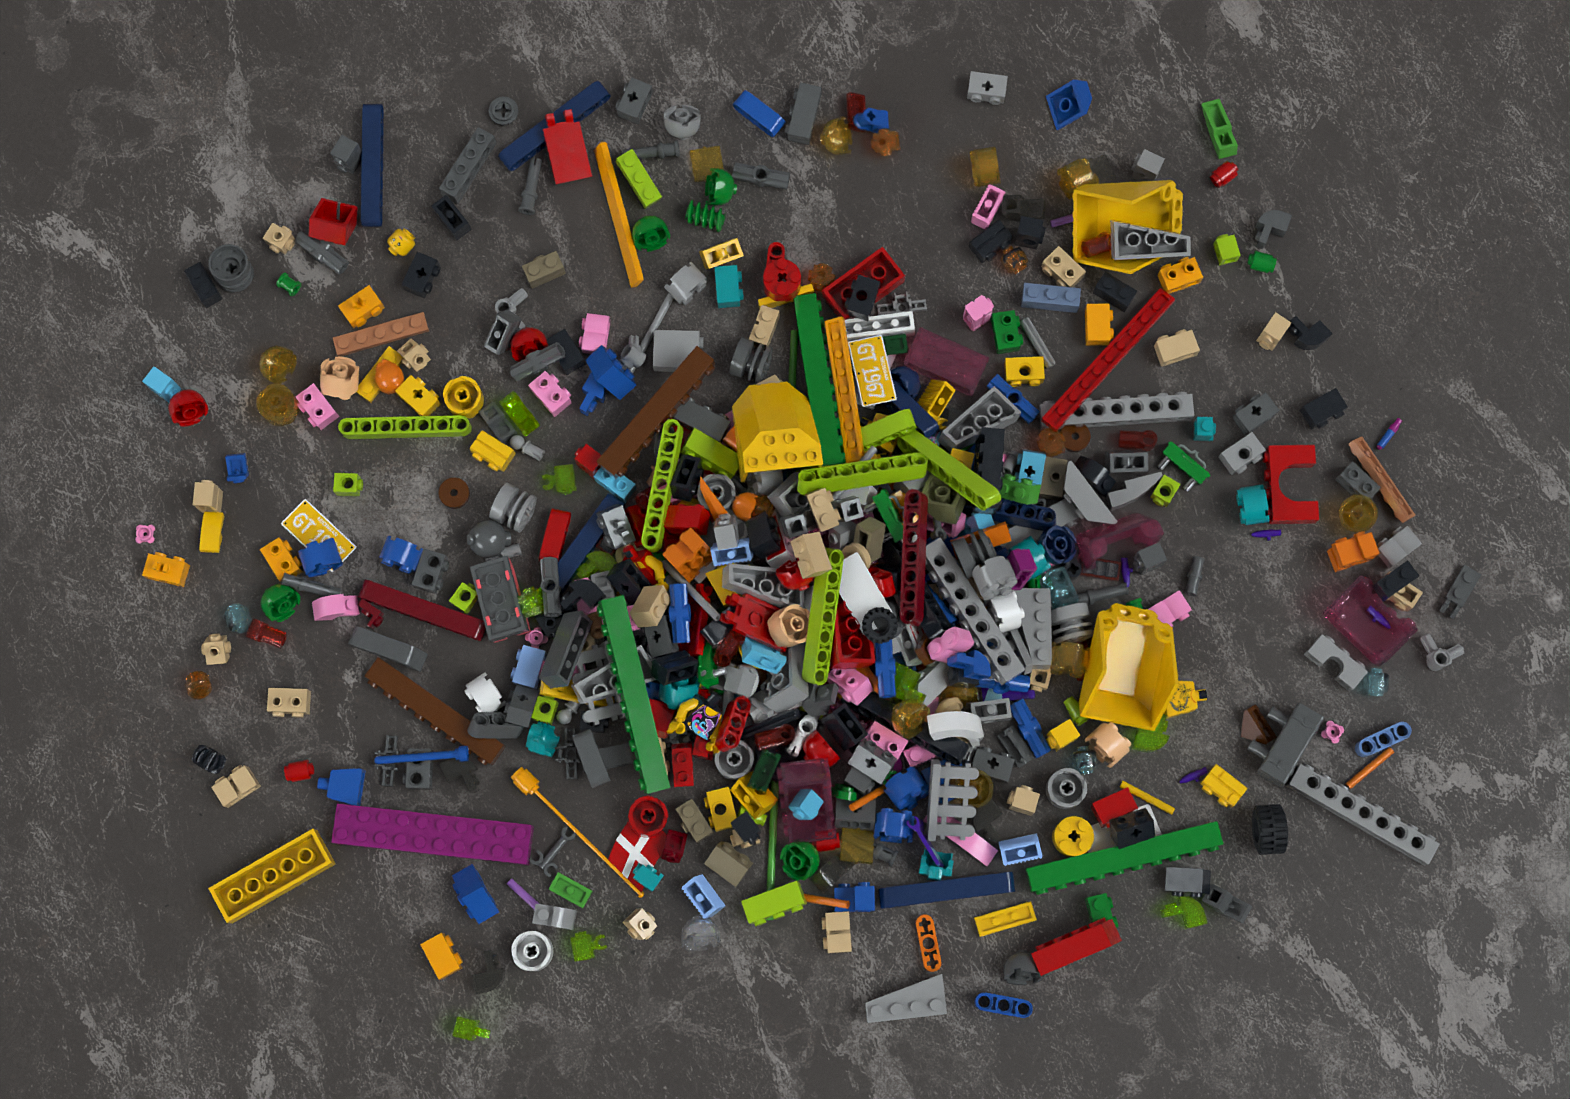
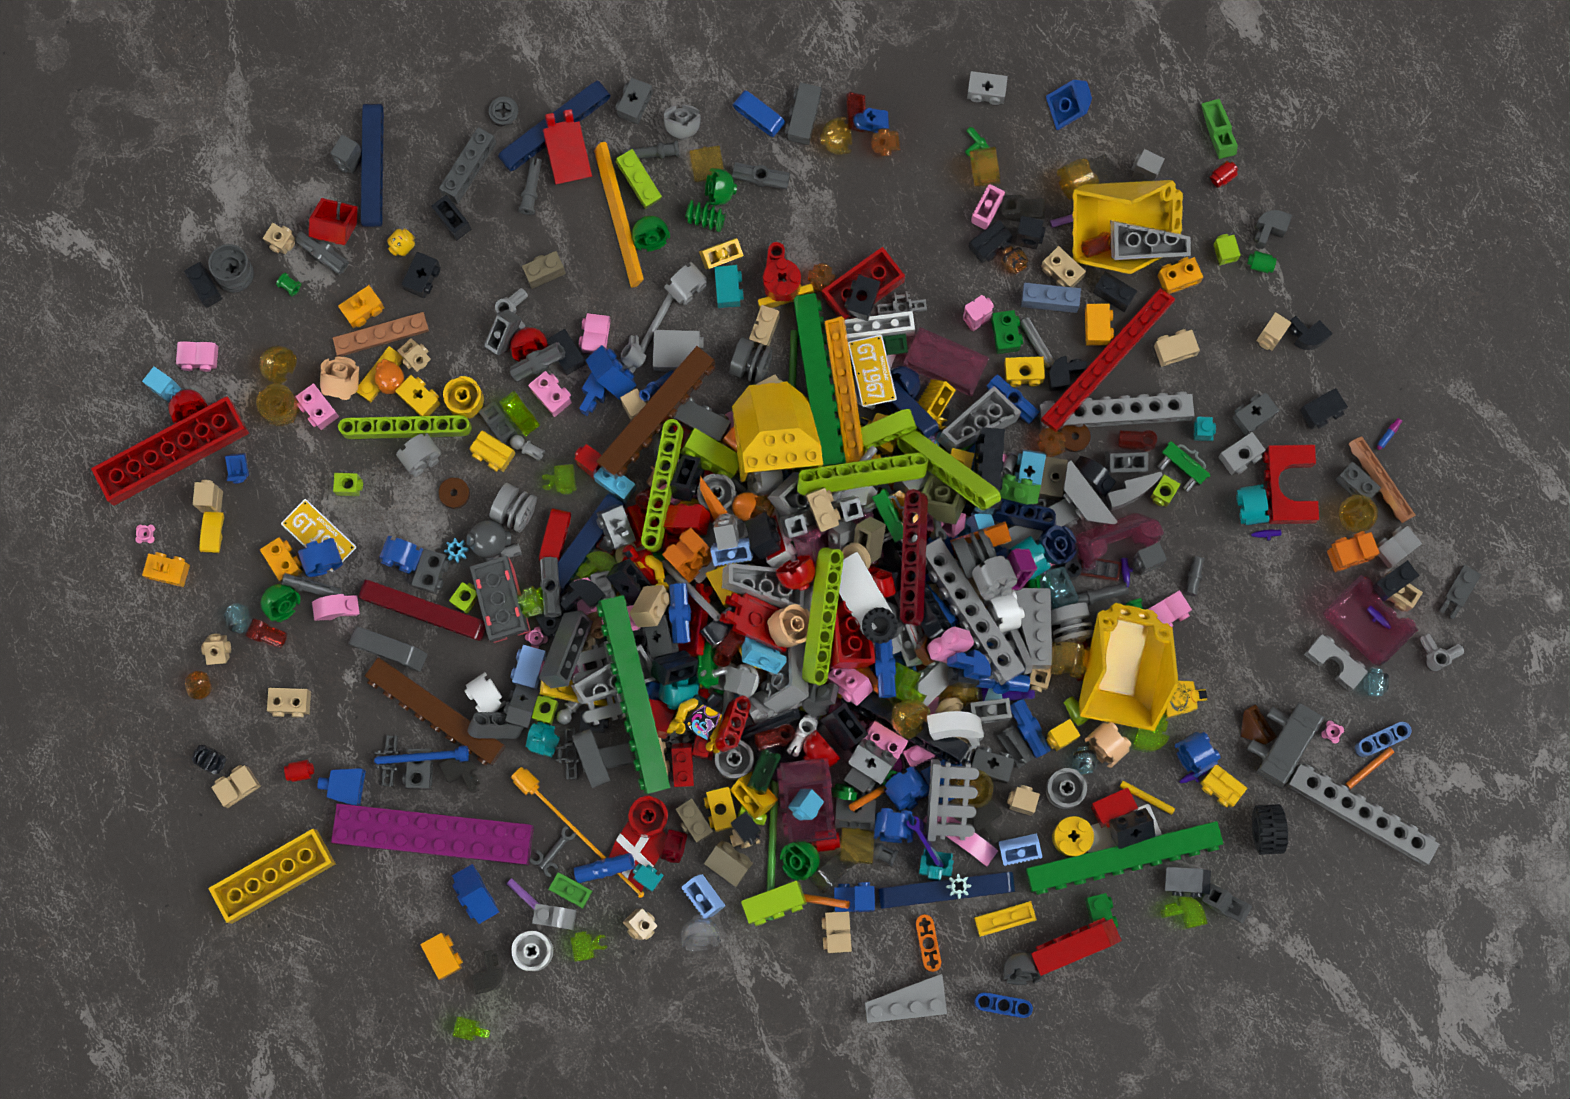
(170, 451): none -> red brick
(197, 355): none -> bright pink brick
(370, 610): dark red bracket -> none
(419, 454): none -> light grey brick
(452, 547): none -> medium azure gear
(604, 868): none -> blue axle
(632, 403): none -> tan brick
(654, 386): none -> blue pin
(811, 554): tan piece -> none
(964, 886): none -> light aqua gear
(980, 142): none -> green piece
(1060, 371): none -> black brick
(1197, 753): none -> blue brick

